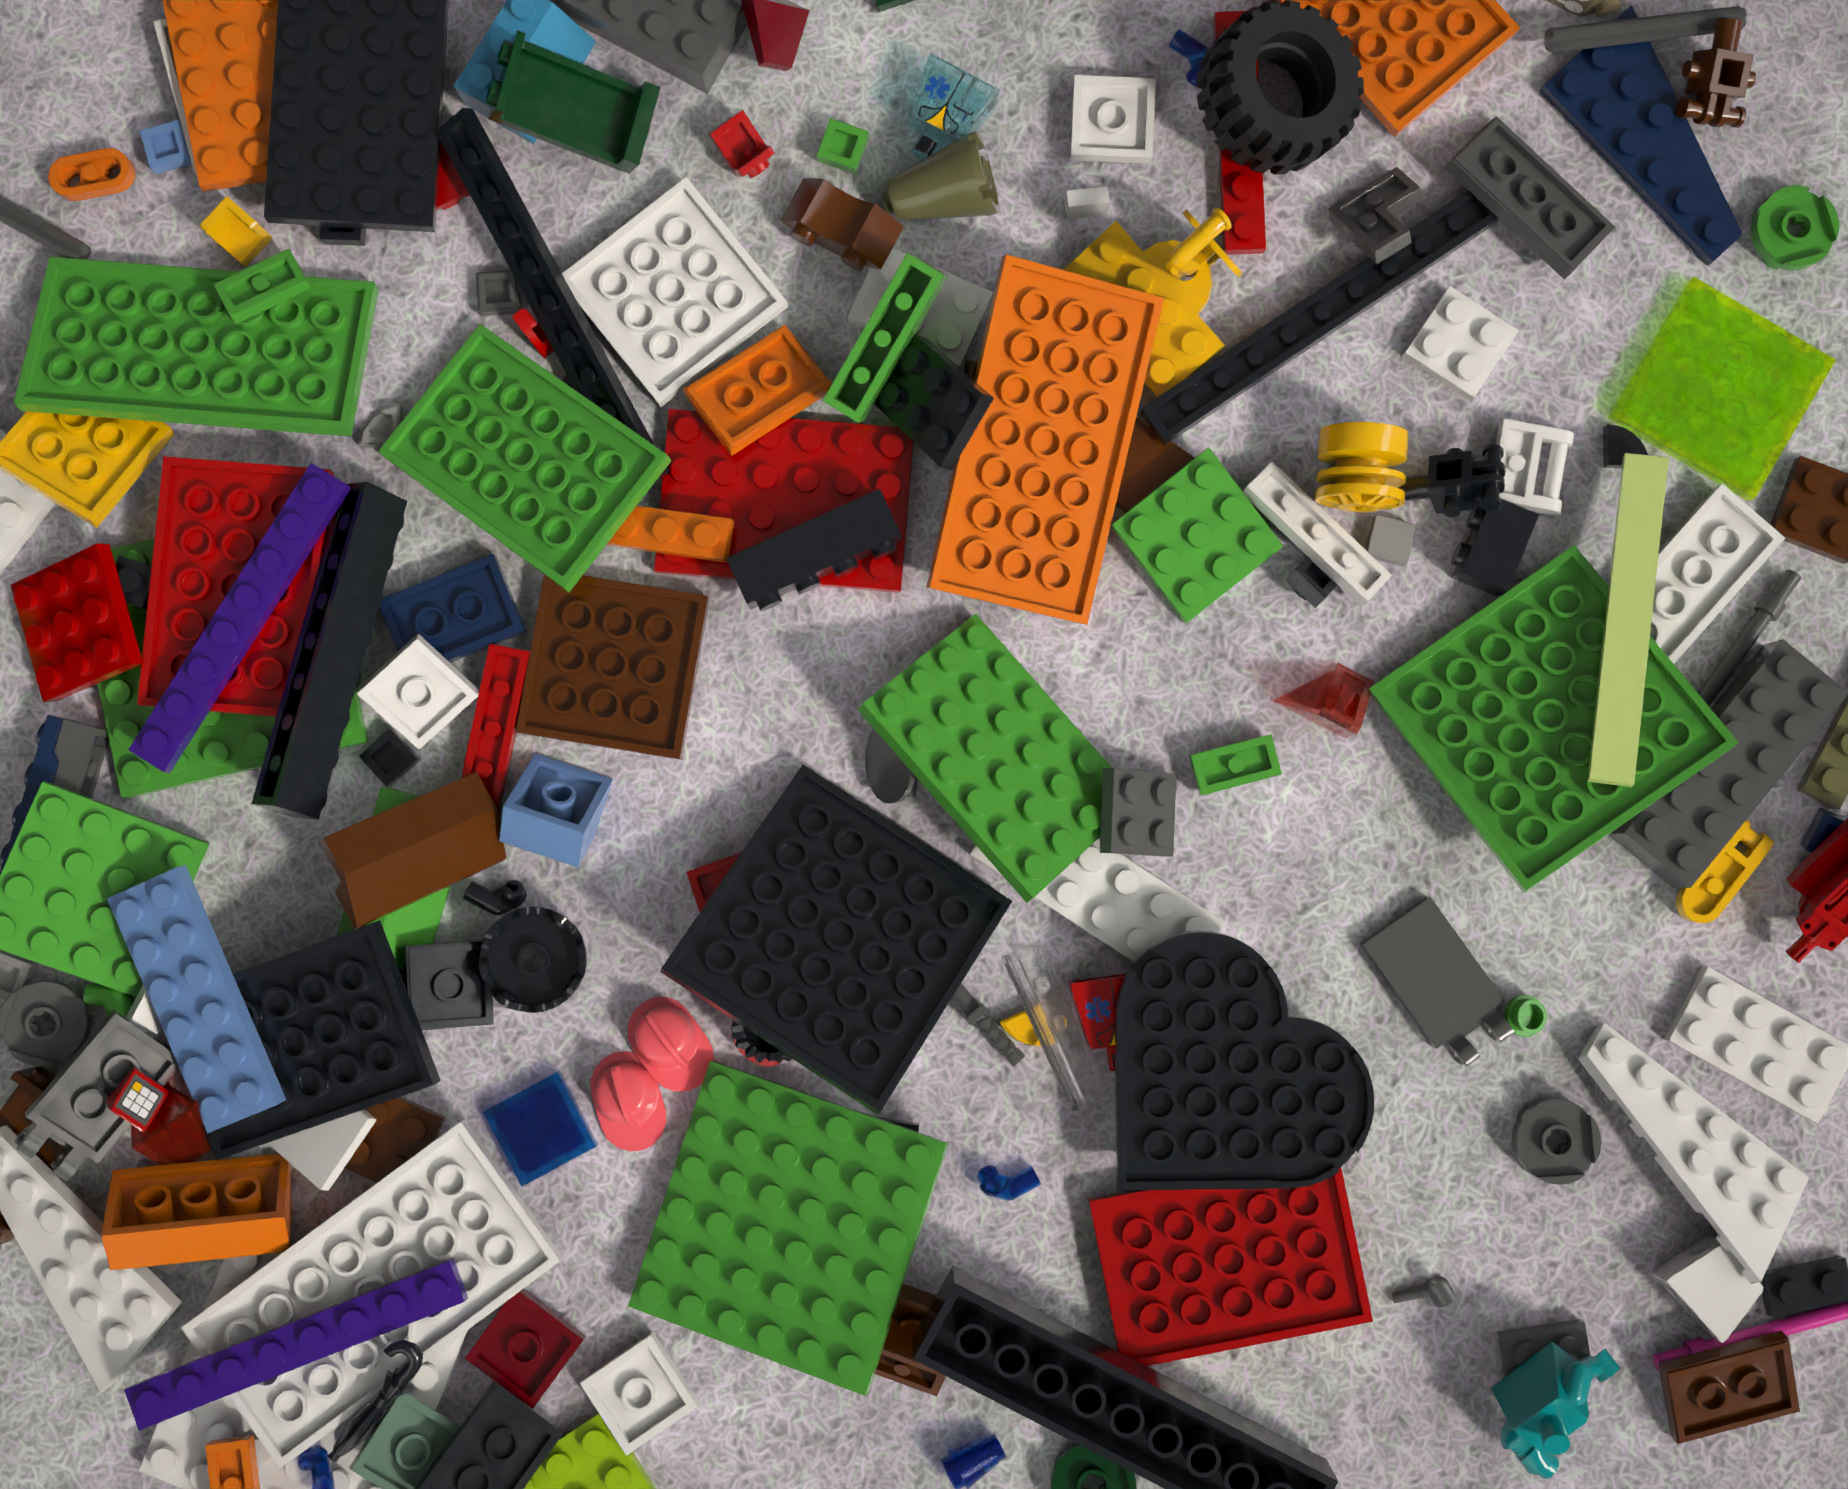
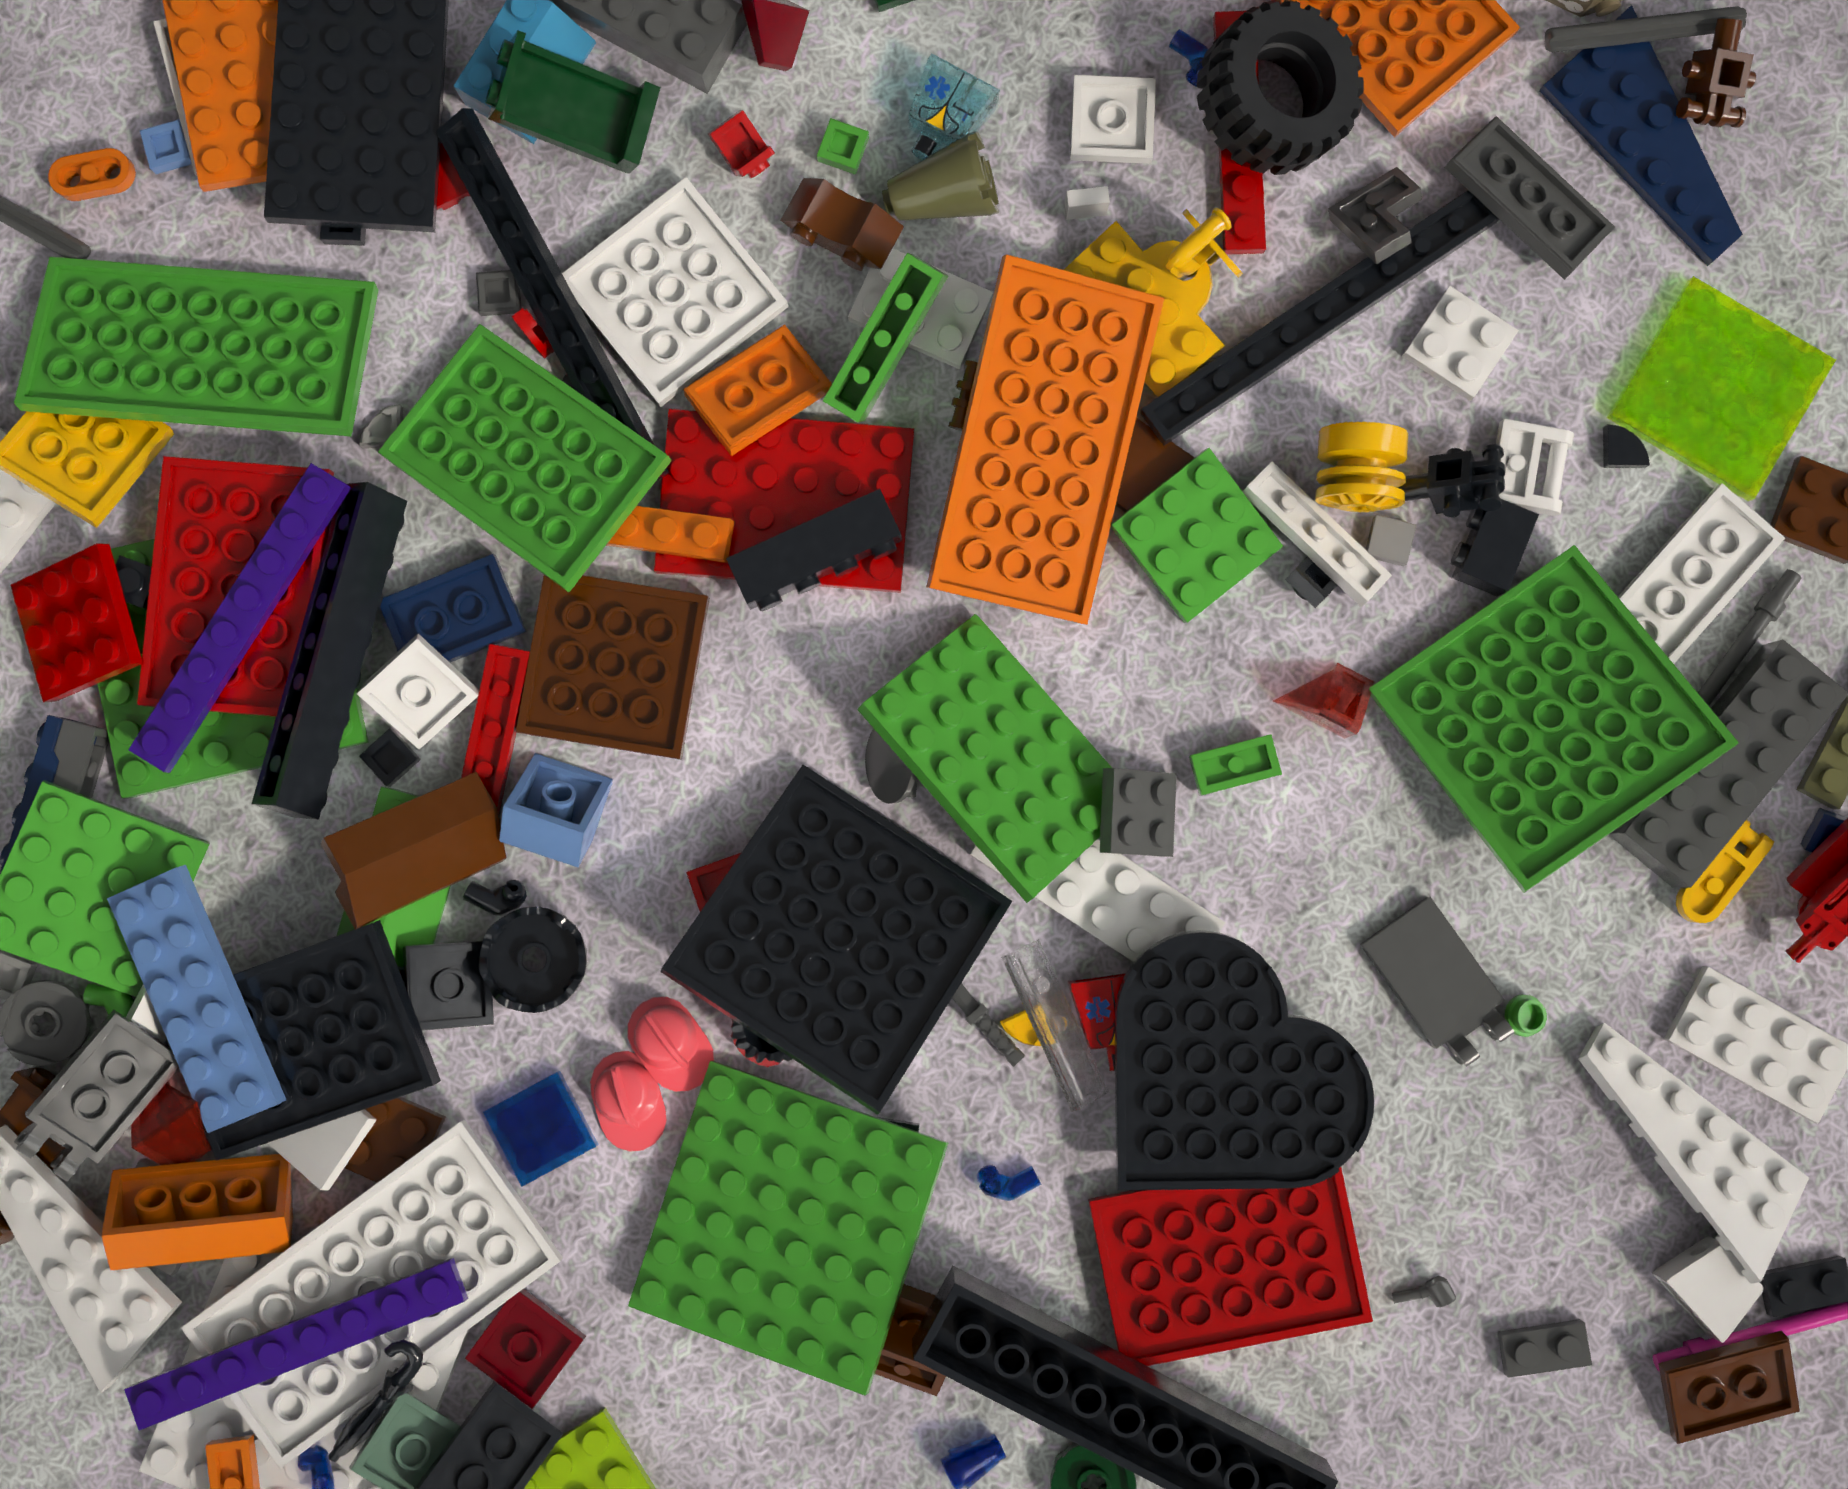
(137, 1099): slope -> none
(236, 231): yellow panel -> none
(262, 286): bright green plate -> none
(639, 1393): white plate -> none
(933, 402): black plate -> none
(1547, 1403): teal torso -> none
(1573, 1158): dark grey plate -> none
(1628, 620): yellowish green tile -> none
(1773, 240): bright green plate -> none

